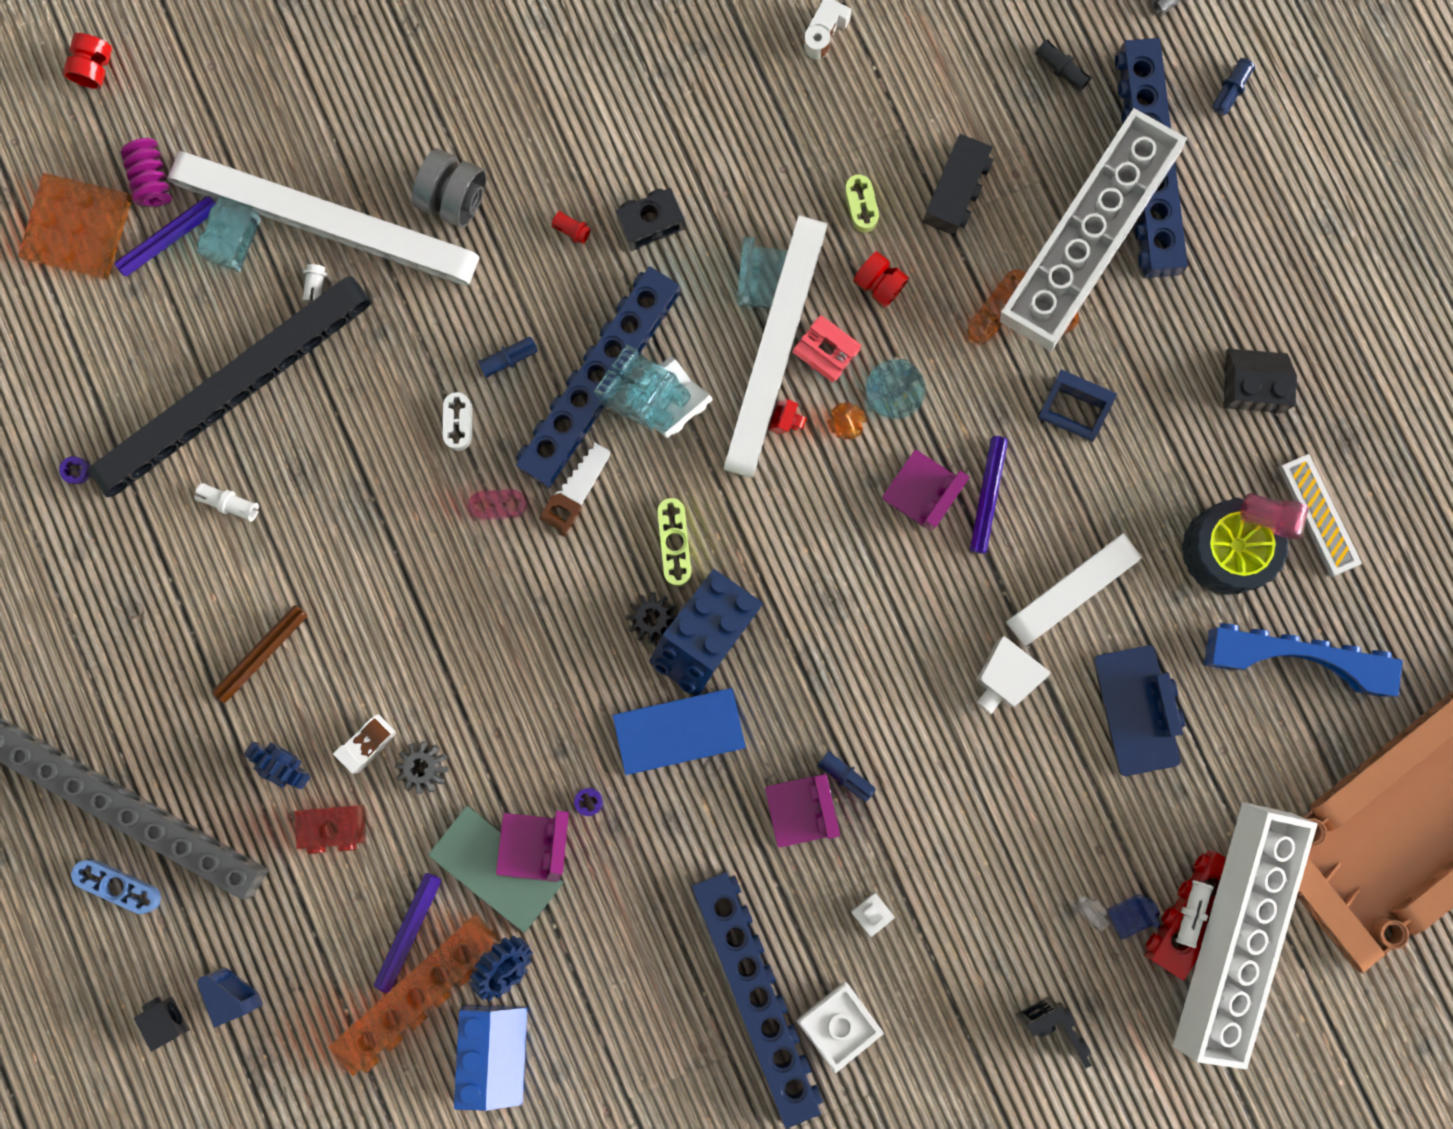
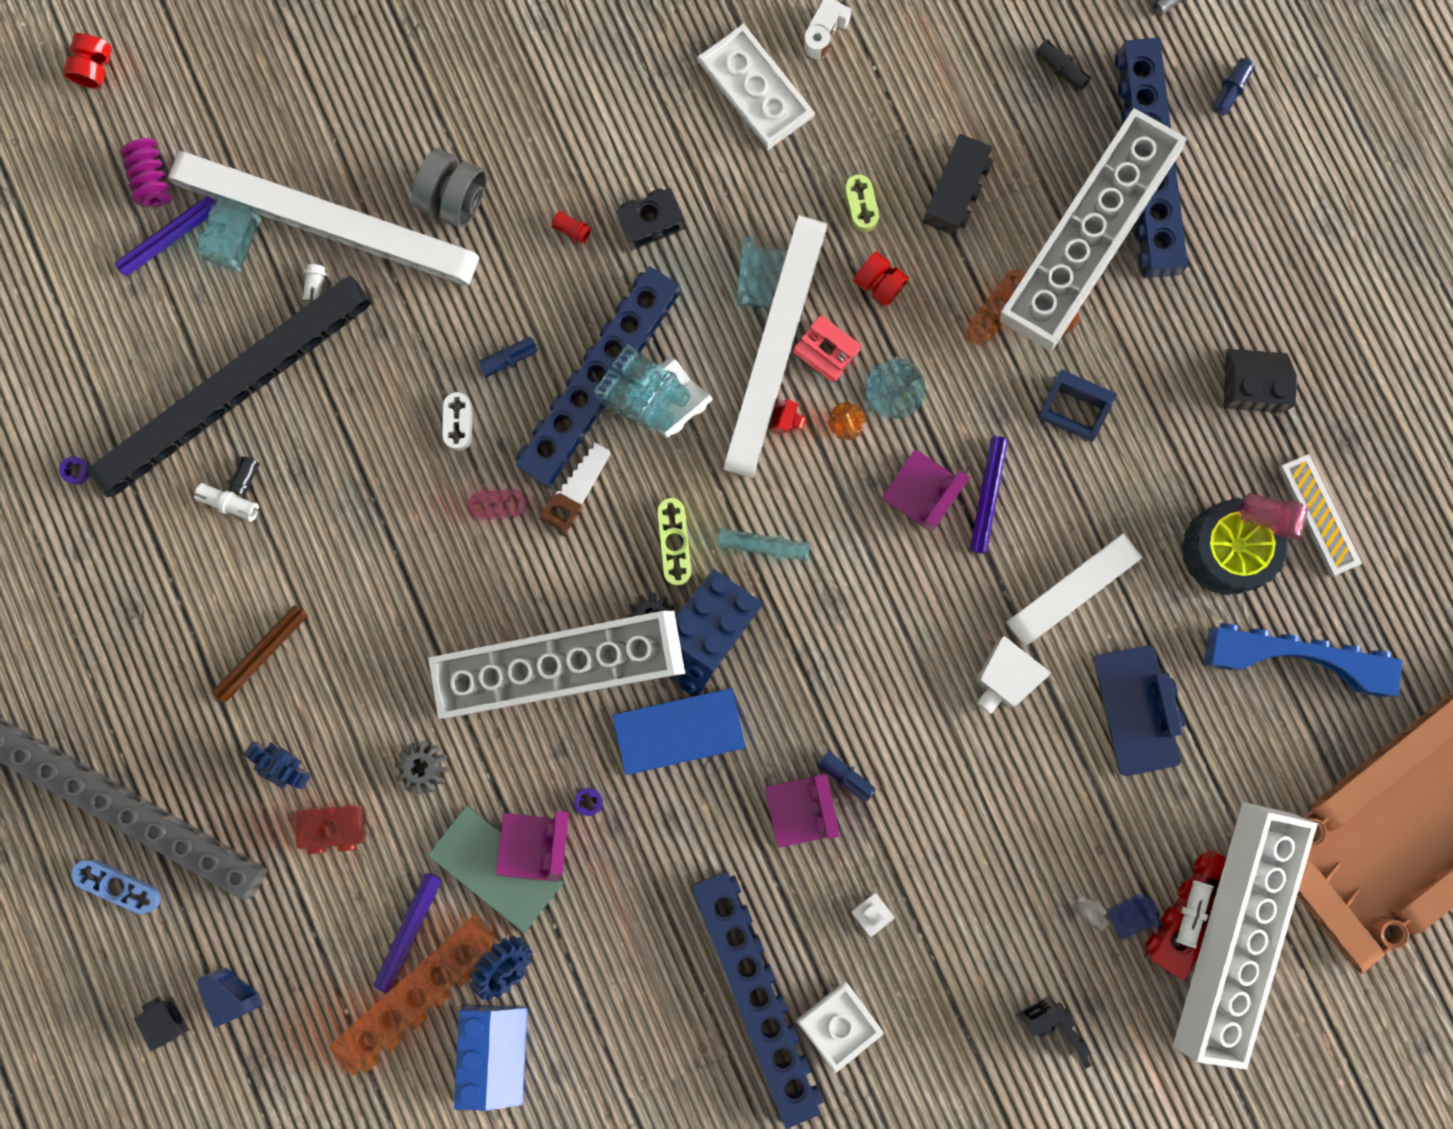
(75, 226): clear orange plate -> none
(243, 476): none -> black pin
(365, 744): white leg -> none
(557, 664): none -> white brick
(755, 86): none -> white tile
(762, 544): none -> clear light blue pin

